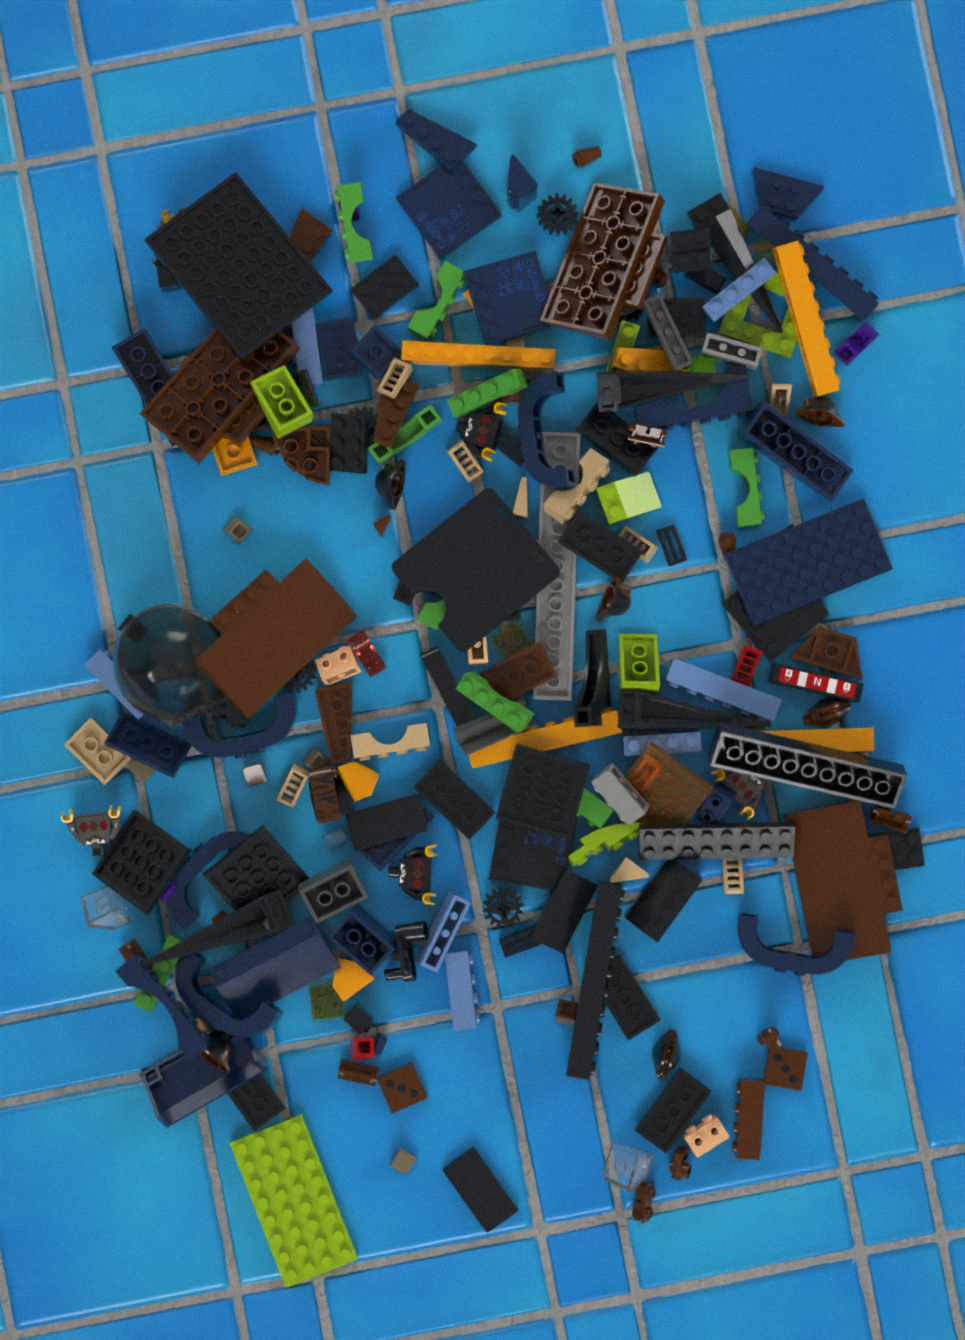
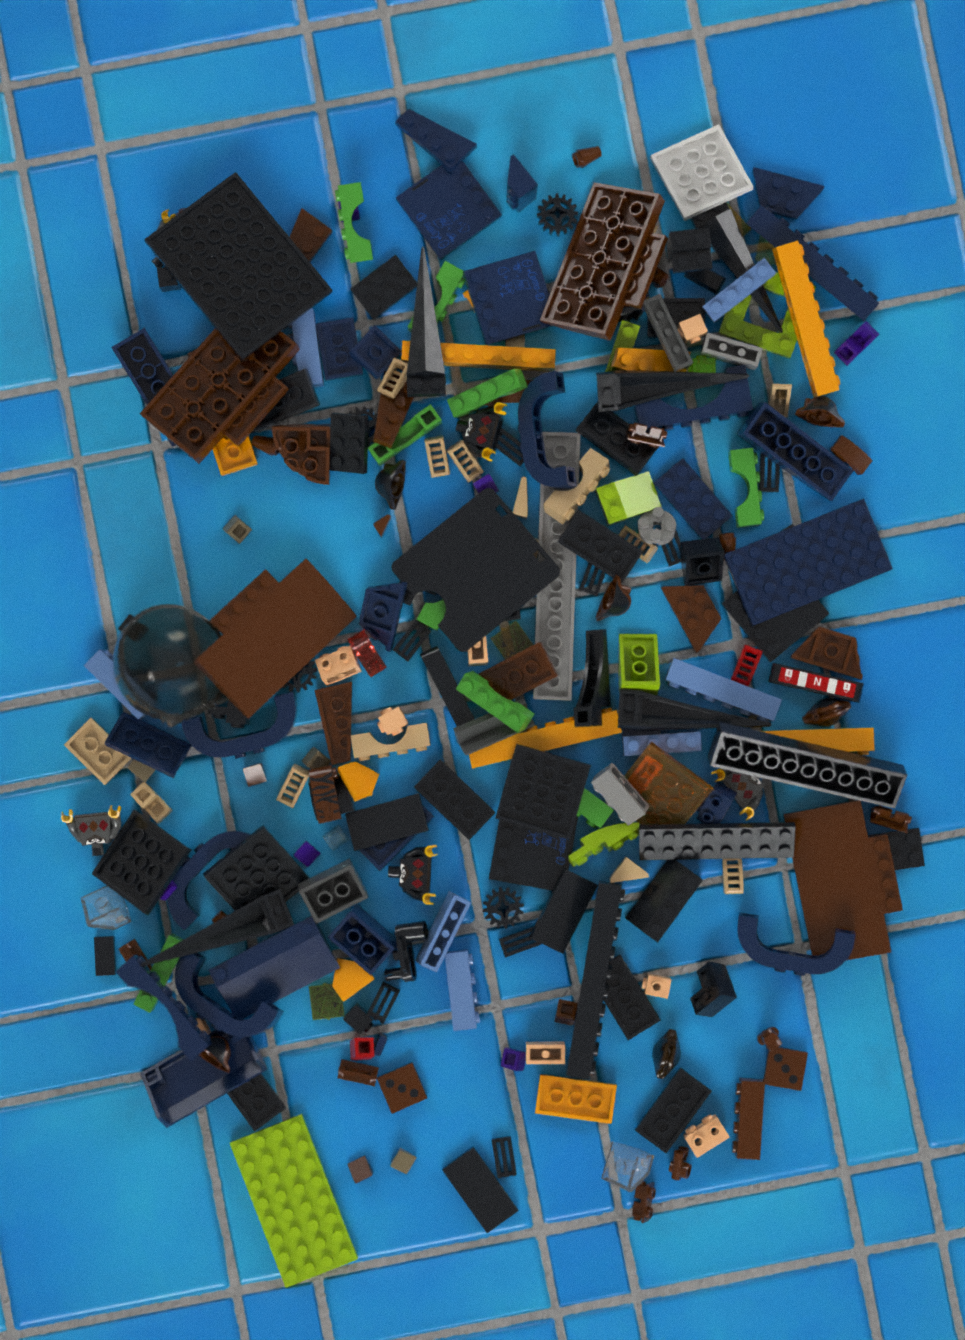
(105, 955): none -> black tile
(151, 802): none -> tan slope
(282, 401): lime slope -> none
(306, 854): none -> dark purple slope
(360, 1169): none -> reddish brown slope
(376, 1016): none -> black tile
(382, 612): none -> dark blue wing
(392, 721): none -> light nougat brick
(402, 653): none -> black tile
(425, 359): none -> black plate
(432, 440): none -> tan slope
(485, 482): none -> dark purple slope
(506, 1173): none -> black tile
(513, 1059): none -> dark purple slope
(545, 1052): none -> light nougat brick
(575, 1098): none -> light orange plate
(589, 591): none -> black tile
(656, 517): none -> light grey plate
(656, 985): none -> light nougat brick
(692, 329): none -> light nougat brick
(692, 499): none -> dark blue plate
(693, 611): none -> reddish brown wing
(701, 172): none -> white plate
(702, 561): none -> black slope
(715, 992): none -> black panel
(769, 472): none -> black tile
(852, 454): none -> reddish brown slope

